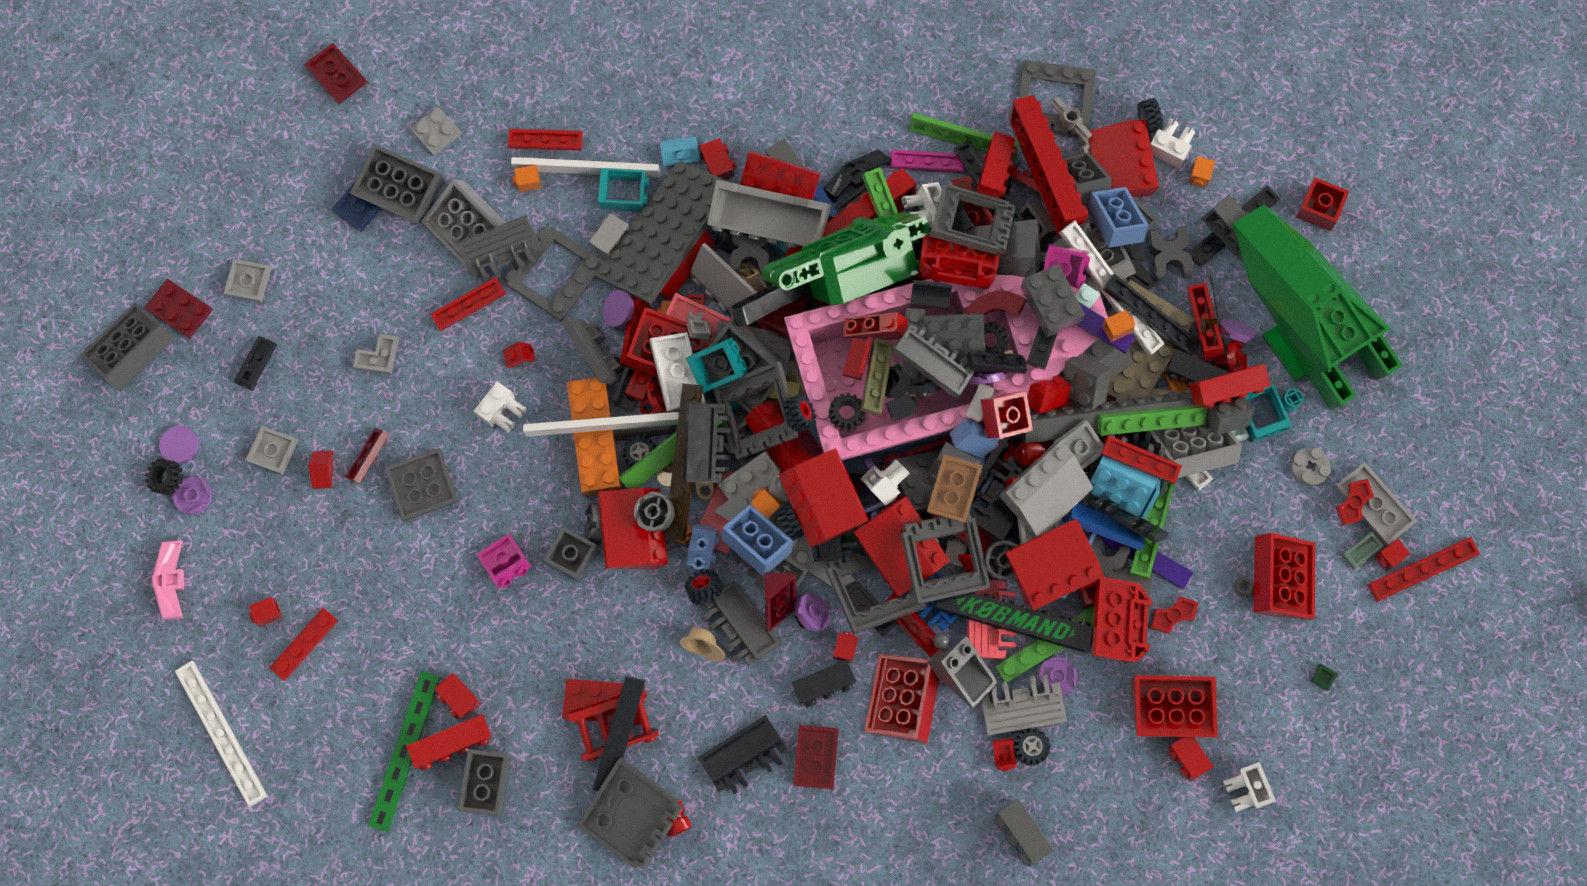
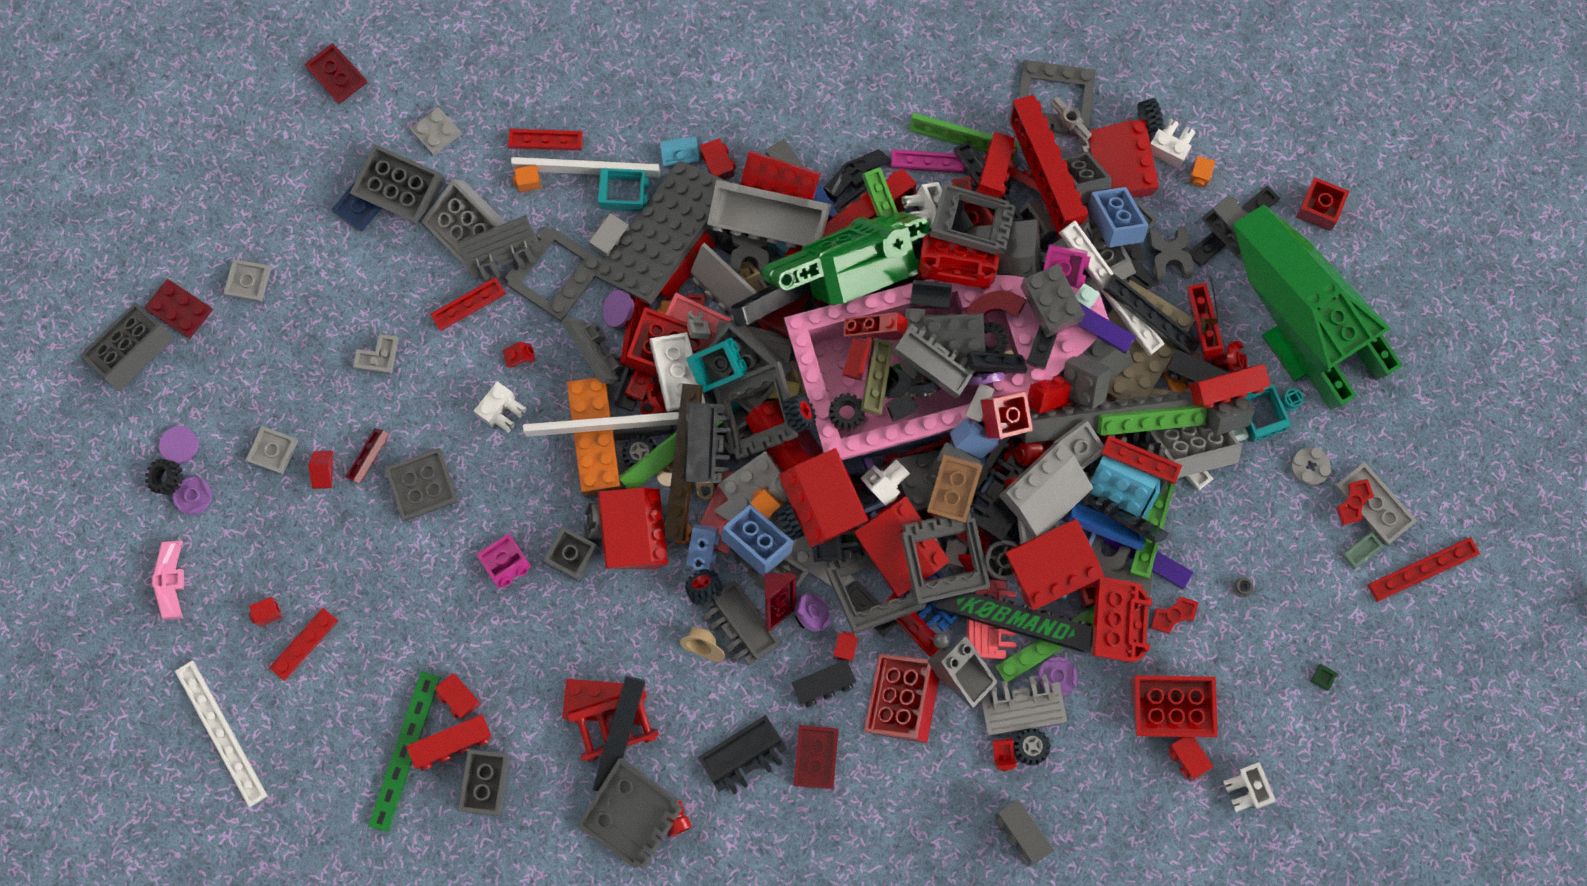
(255, 362): black plate -> none
(654, 512): dark grey cylinder -> none
(1118, 325): orange brick -> none
(1237, 330): medium lavender tile -> none
(1284, 577): red slope -> none
(1392, 555): red brick -> none

